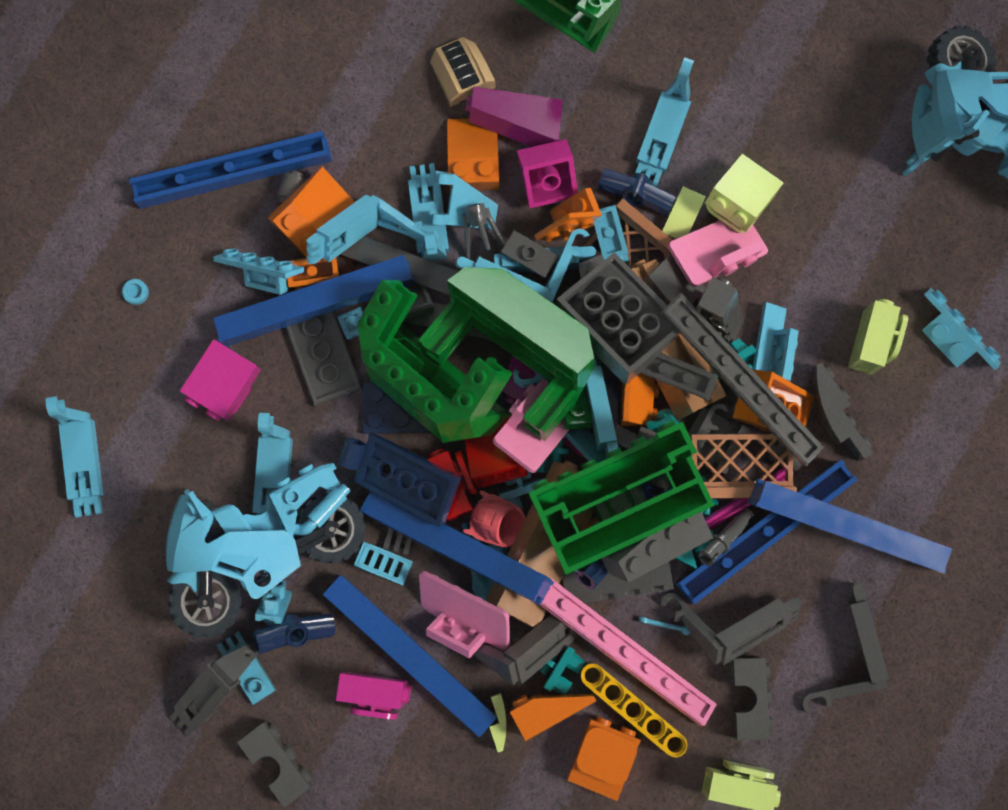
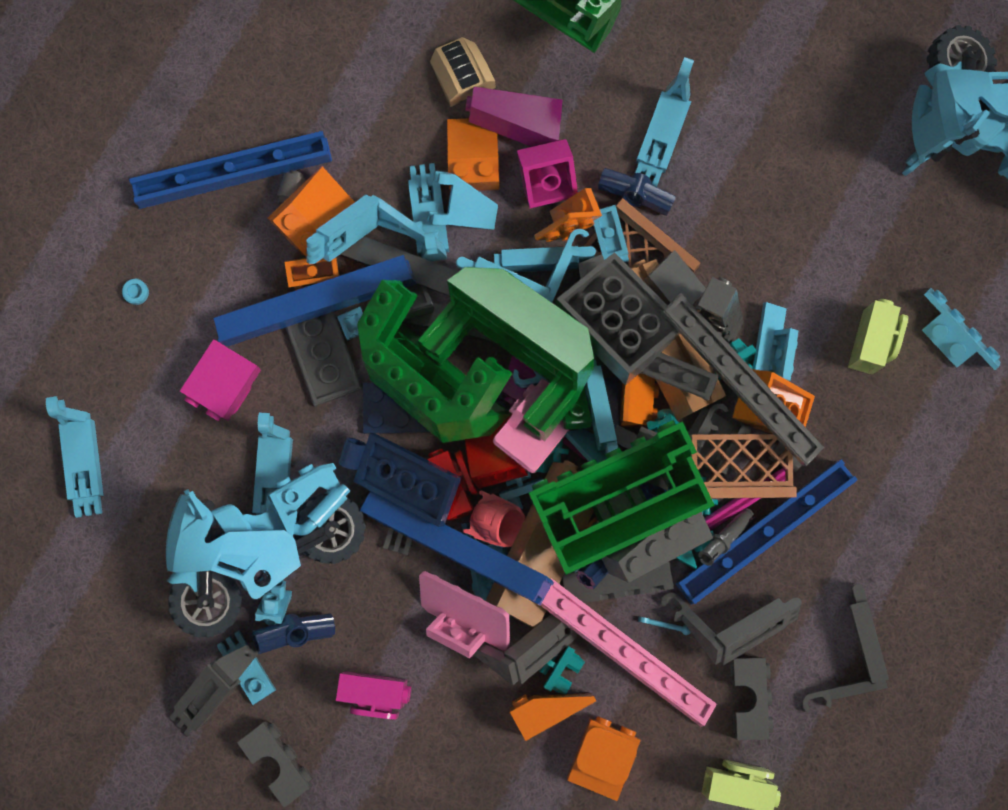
(261, 272): medium azure bracket -> none
(380, 572): medium azure slope -> none
(410, 655): blue tile -> none
(477, 216): dark grey plant -> none
(499, 728): yellowish green slope -> none
(529, 254): dark grey plate -> none
(642, 718): yellow beam -> none
(683, 213): yellowish green slope -> none
(716, 252): bright pink bracket -> none
(742, 194): yellowish green brick -> none
(830, 404): dark grey slope -> none
(850, 525): blue tile -> none

